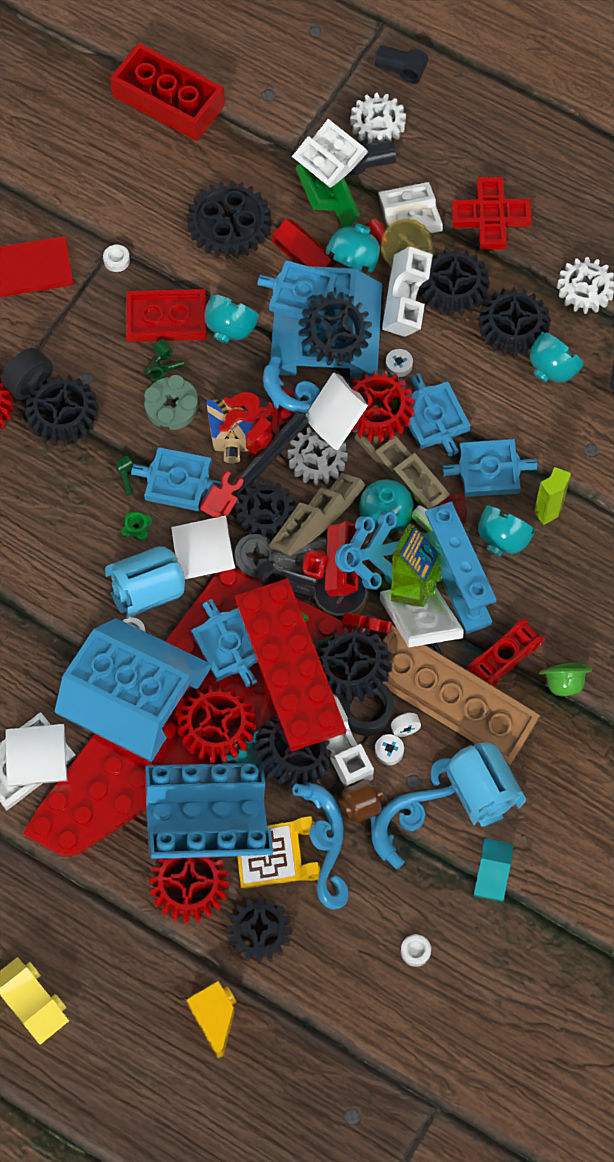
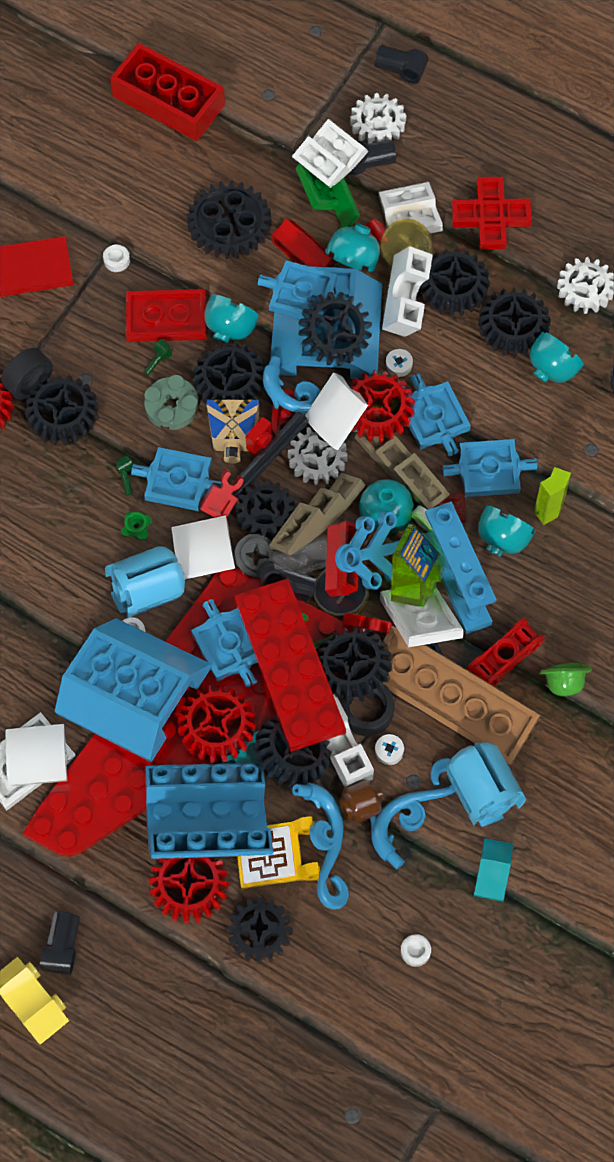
(59, 952): none -> black piece
(156, 365): dark green hand -> none
(214, 1014): yellow slope -> none
(217, 368): none -> black gear
(253, 413): red piece -> none
(315, 563): red piece -> none
(405, 724): white tile -> none

